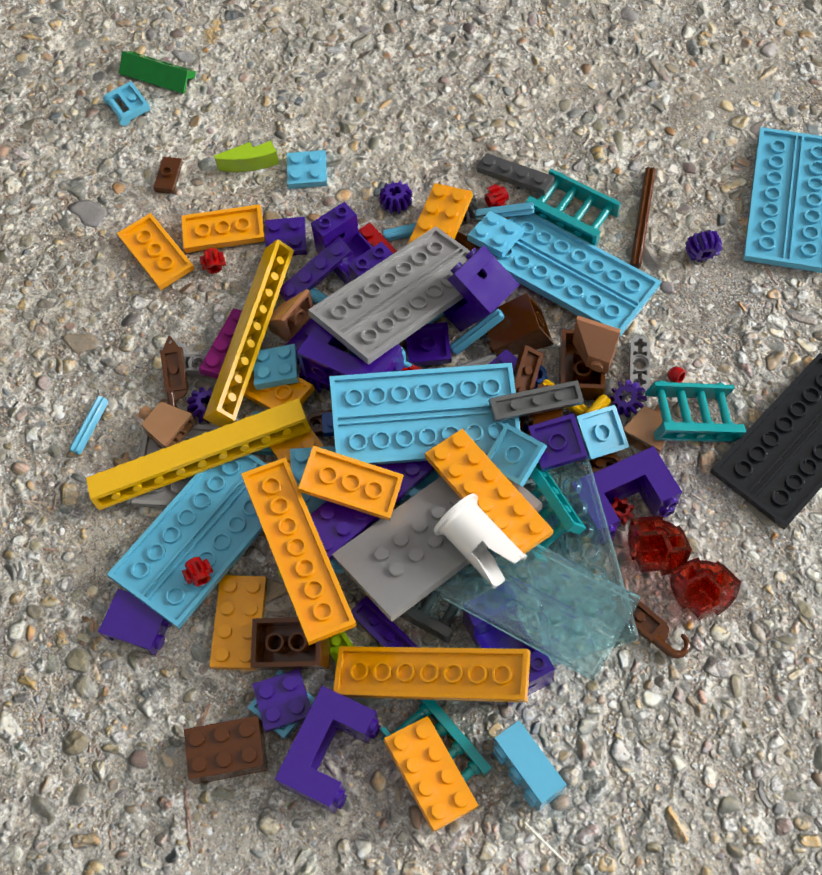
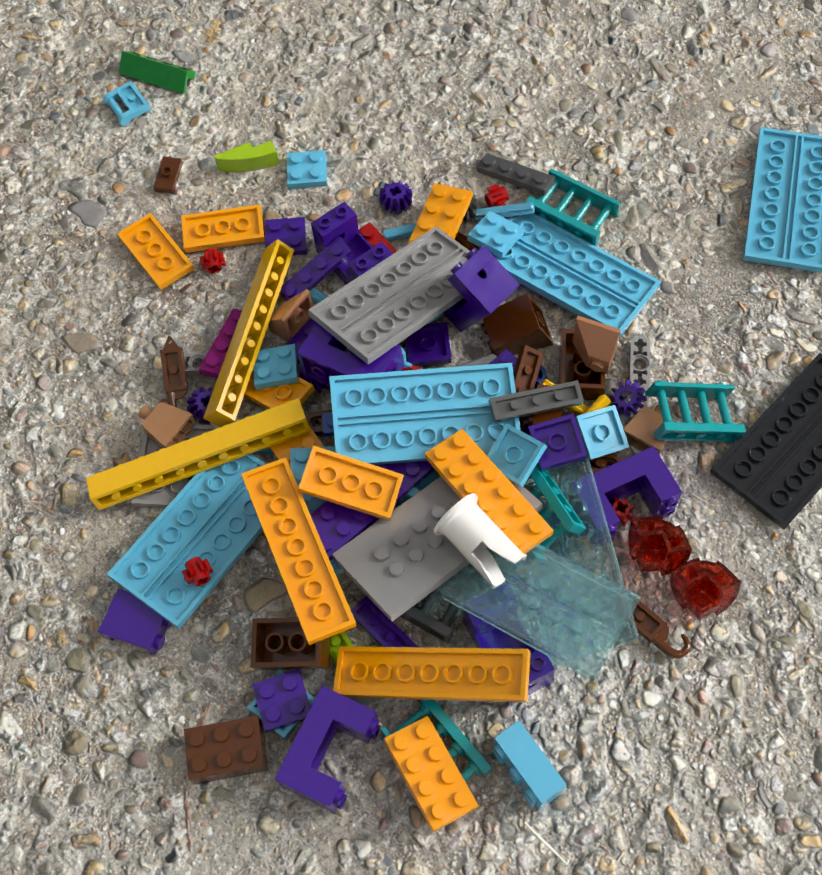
(88, 425): medium azure axle -> none
(237, 604): light orange plate -> none
(477, 331): medium azure axle -> none
(643, 216): reddish brown axle -> none
(676, 374): red hinge -> none
(703, 245): dark purple gear -> none

